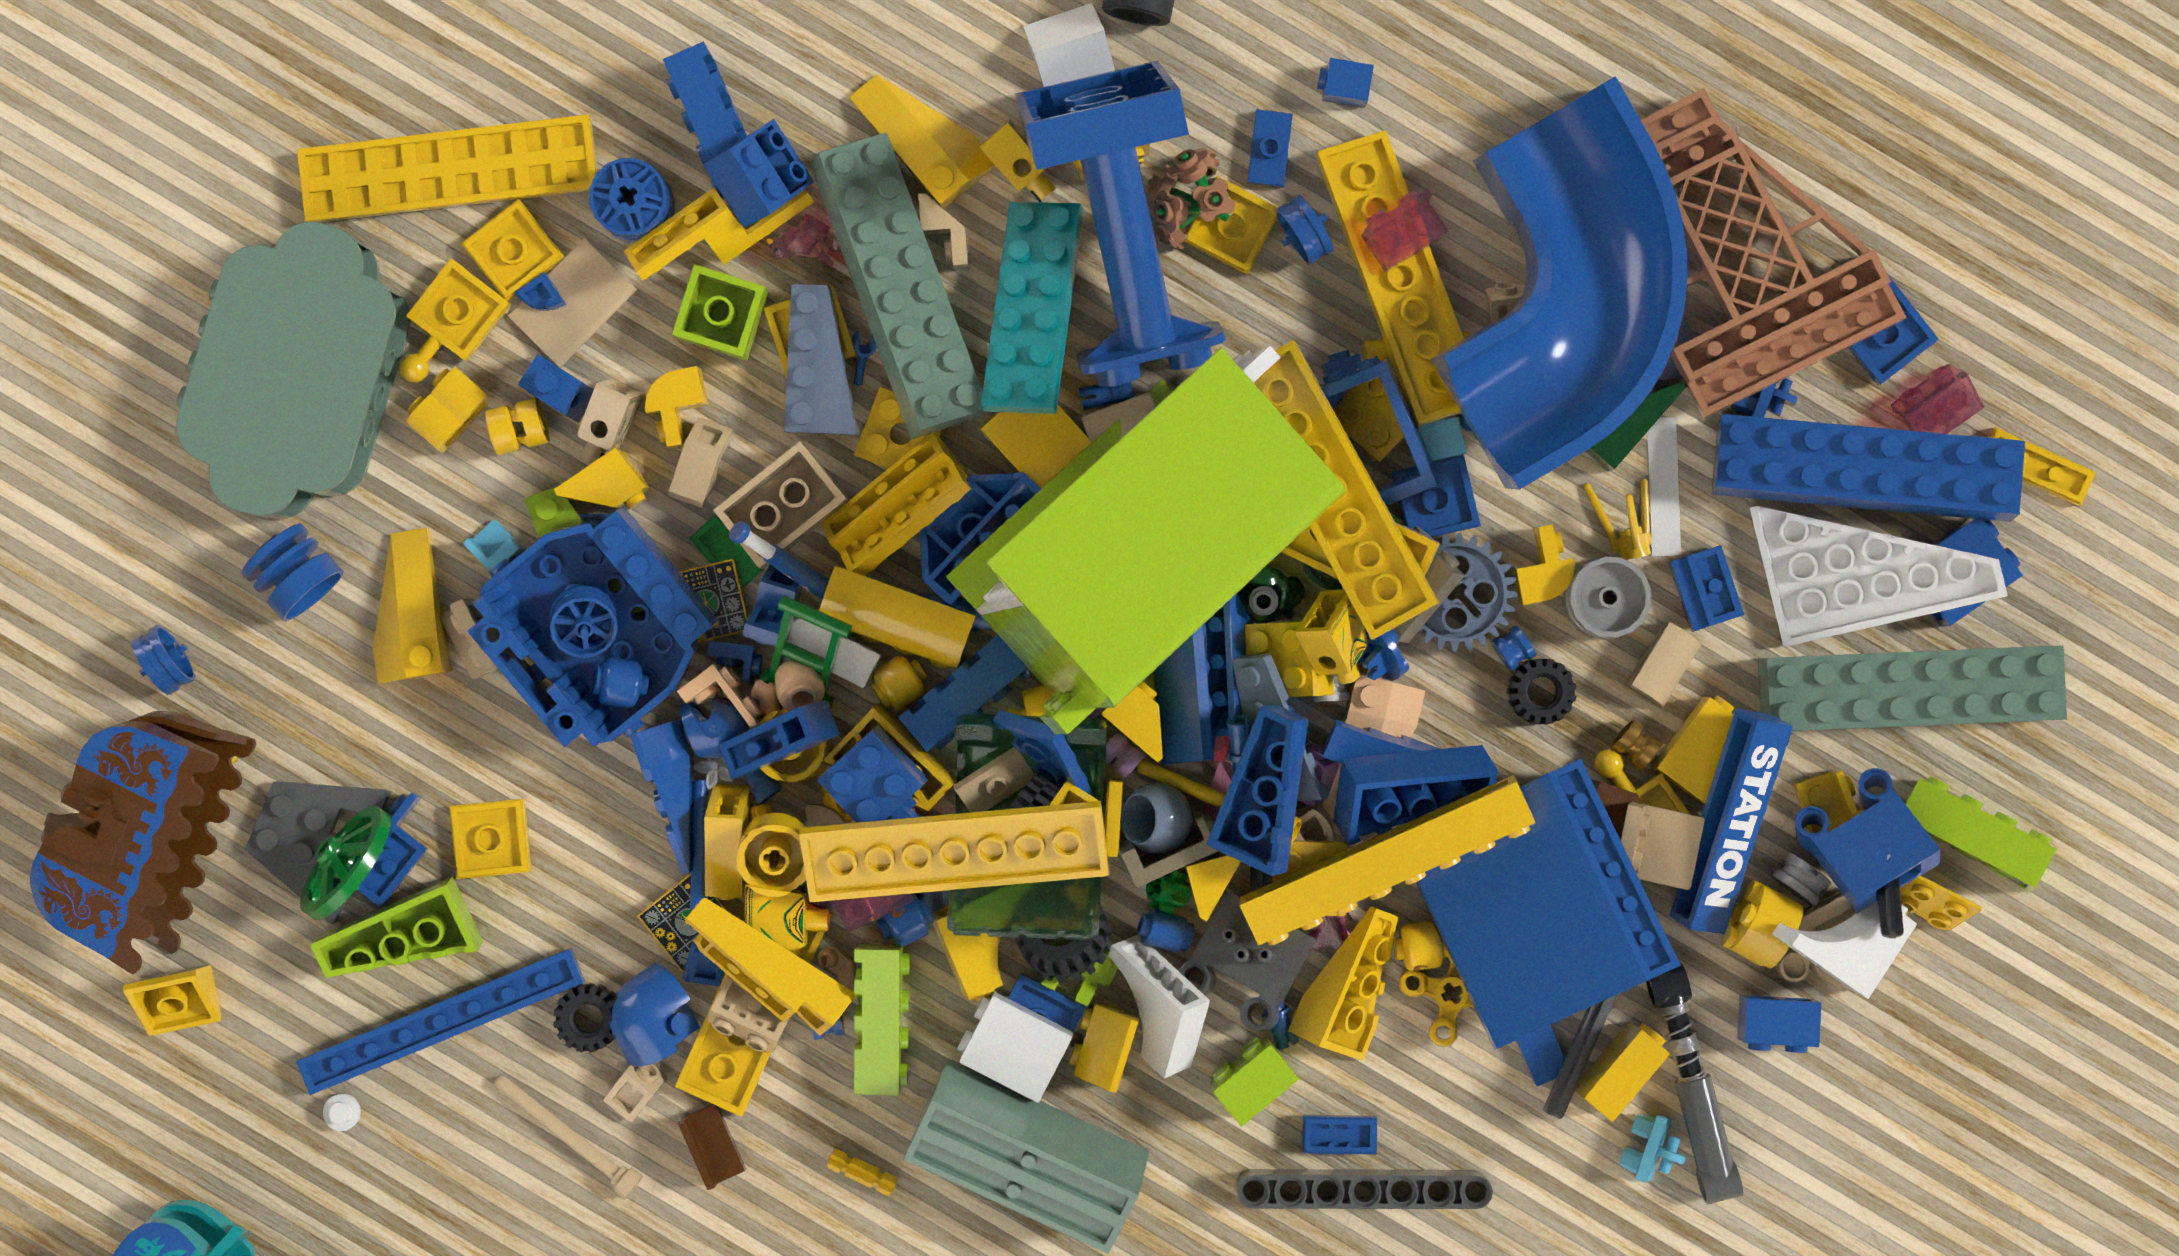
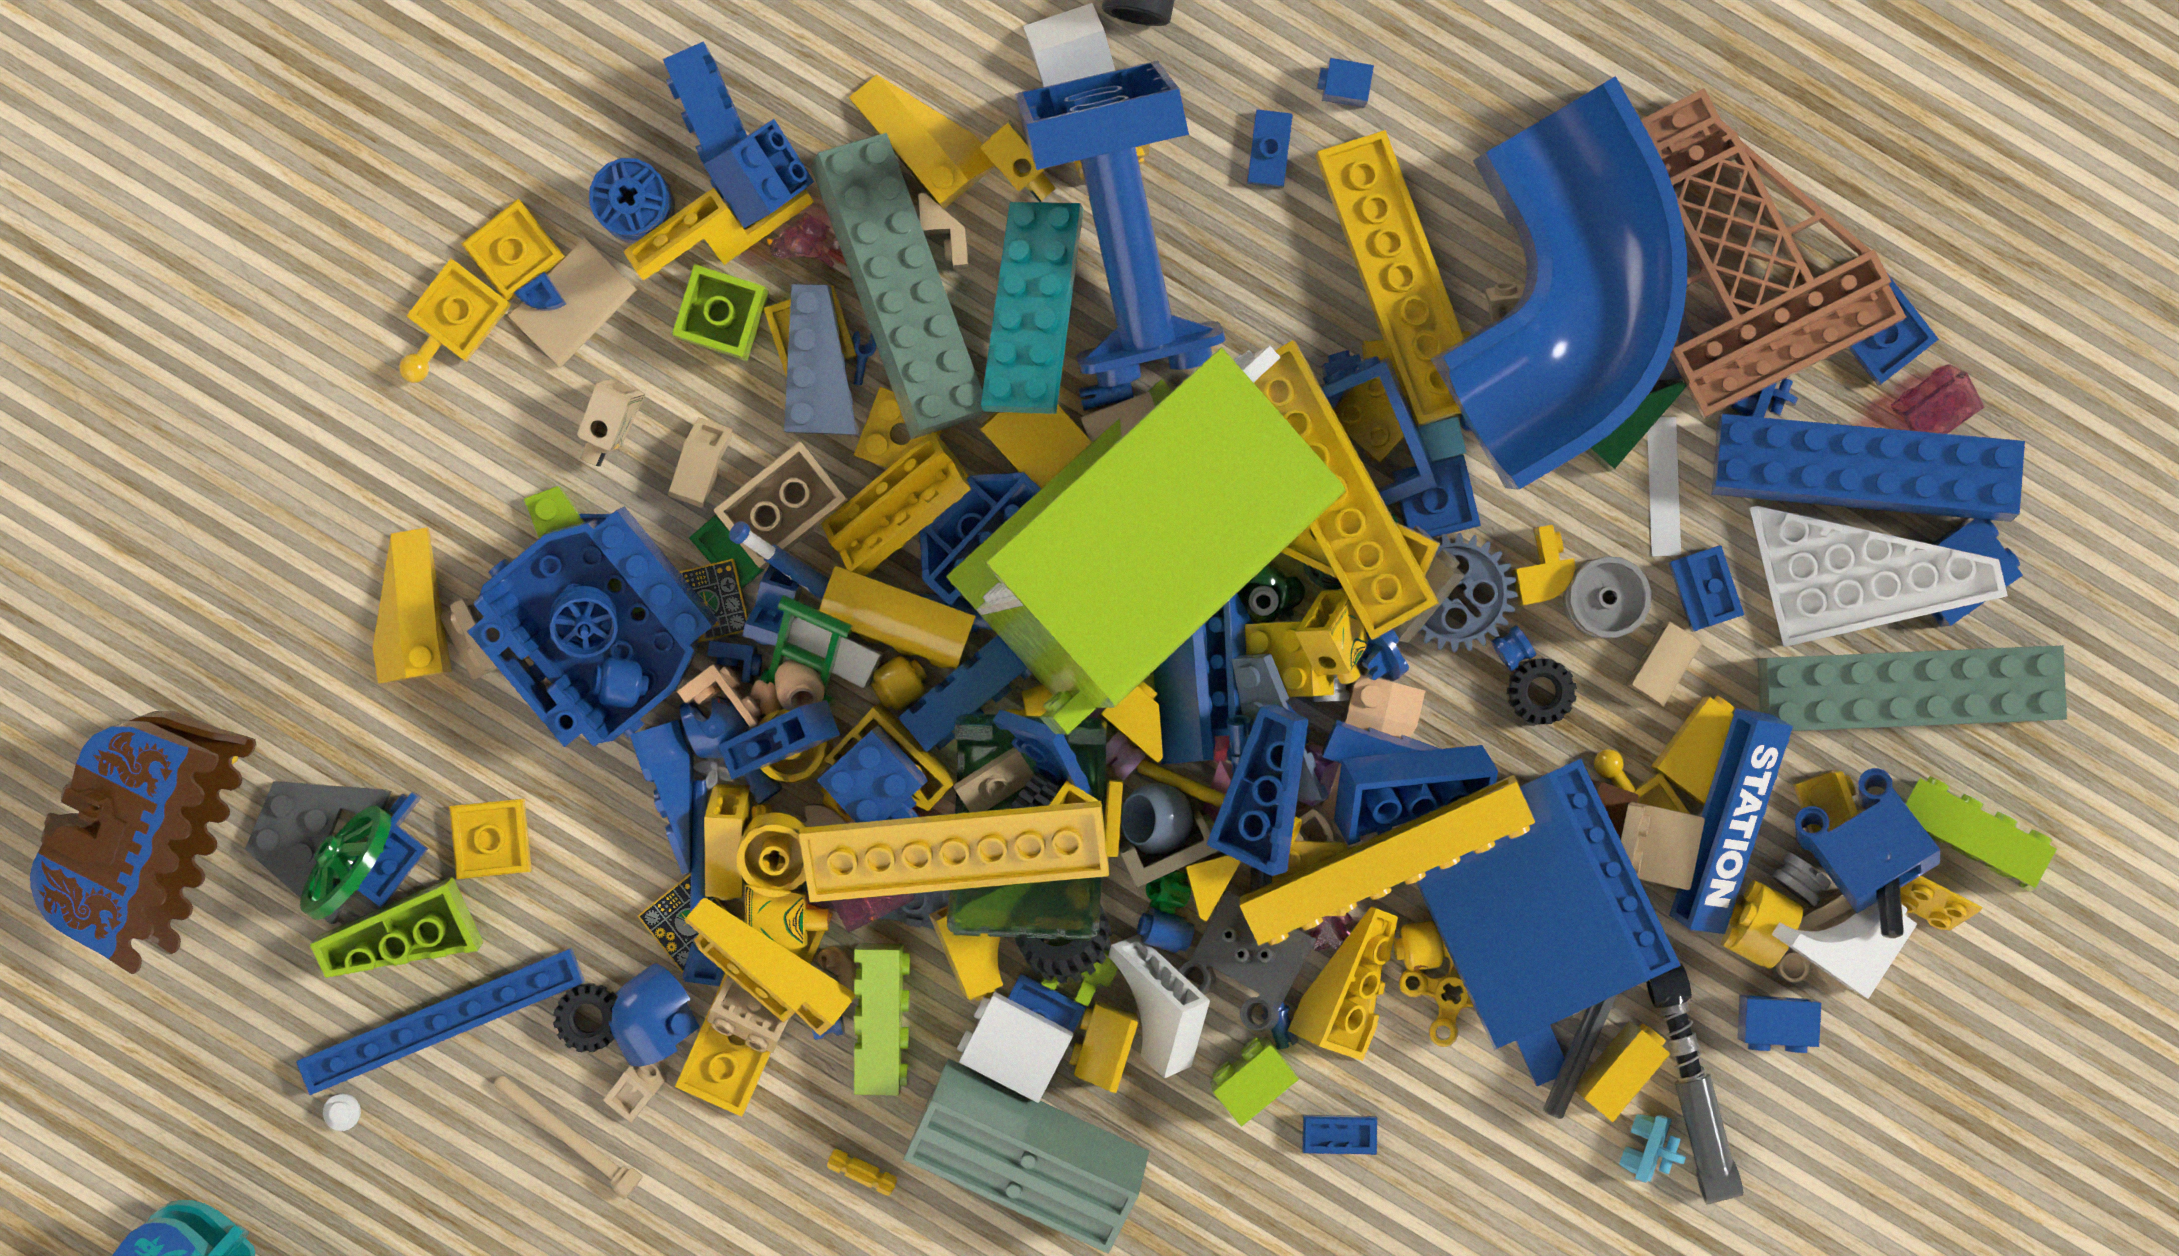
(163, 659): blue wheel -> none
(175, 1000): yellow slope -> none
(287, 565): blue wheel -> none
(292, 371): sand green brick -> none
(447, 169): yellow plate -> none
(447, 409): yellow brick -> none
(494, 545): medium azure panel -> none
(505, 431): yellow wheel -> none
(556, 388): blue torso -> none
(607, 482): yellow slope -> none
(670, 395): yellow brick -> none
(711, 1145): reddish brown panel -> none
(906, 923): blue head -> none
(1206, 201): nougat plant -> none
(1241, 236): yellow tile -> none
(1304, 230): blue wheel -> none
(1378, 1199): dark grey beam -> none
(1403, 230): clear pink bracket -> none
(1634, 540): yellow plant -> none
(1640, 747): pearl gold wheel -> none
(2052, 472): yellow tile -> none

